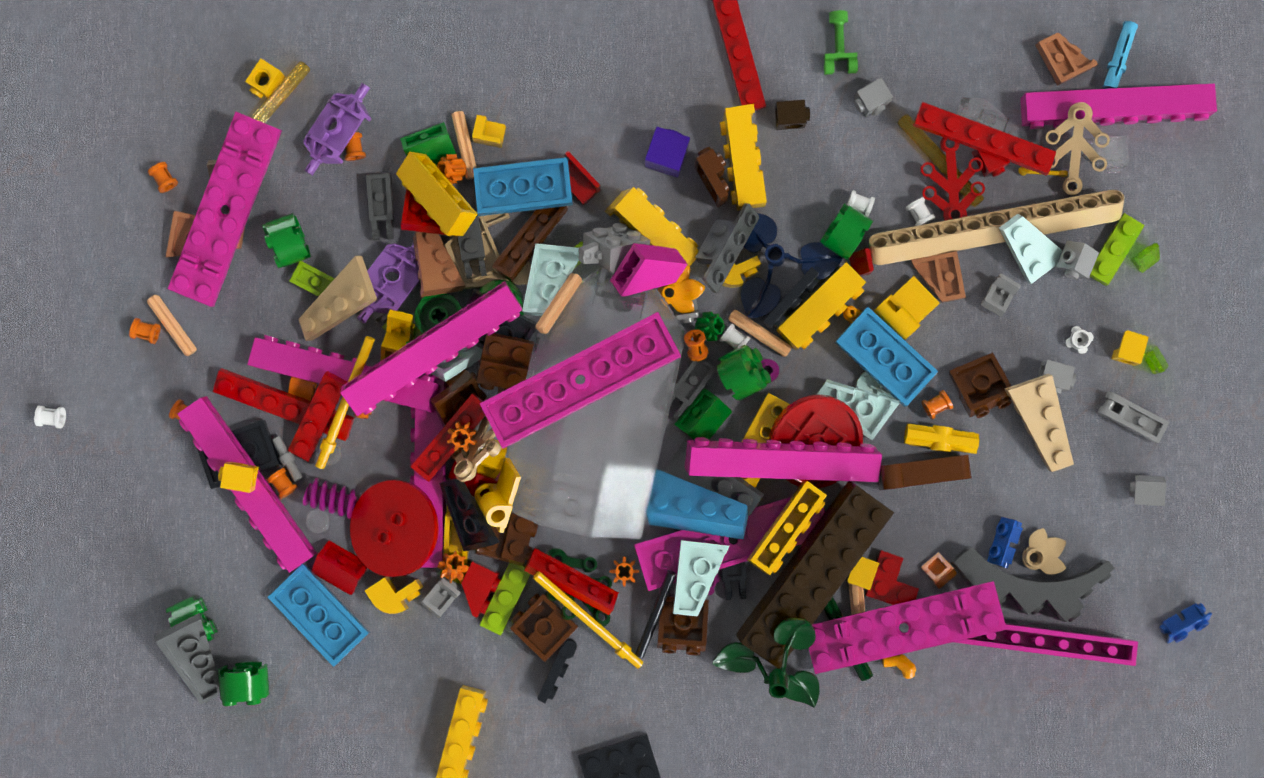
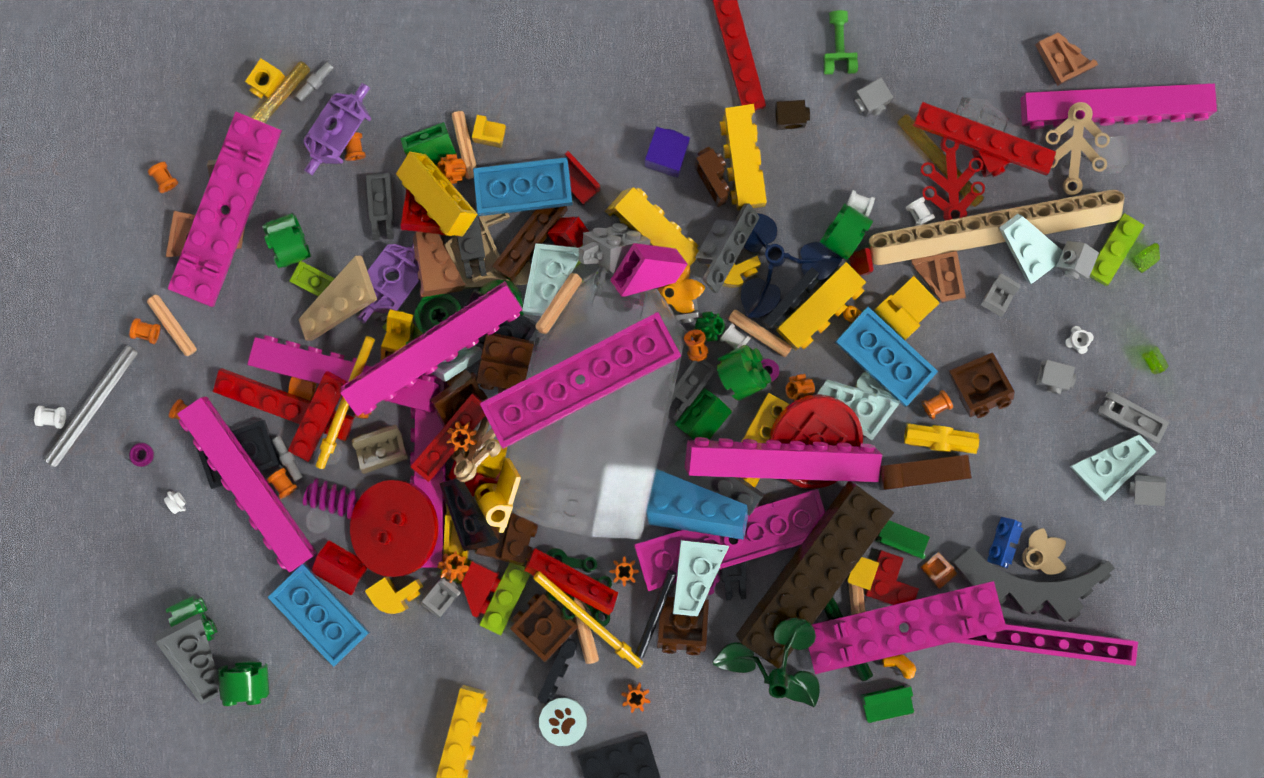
(91, 406): none -> light grey axle
(134, 454): none -> magenta plate
(175, 502): none -> white plate
(238, 476): yellow brick -> none
(314, 81): none -> light grey bar
(380, 448): none -> dark tan bracket
(563, 721): none -> light aqua tile
(568, 232): none -> red brick
(586, 638): none -> light nougat axle
(634, 704): none -> orange gear
(786, 528): yellow brick -> none
(799, 387): none -> orange gear
(888, 703): none -> green panel
(903, 539): none -> green panel
(1041, 413): tan wing -> none
(1062, 173): yellow hinge -> none
(1113, 466): none -> light aqua wing
(1117, 65): medium azure pin -> none
(1131, 348): yellow panel -> none
(1194, 619): blue hinge -> none

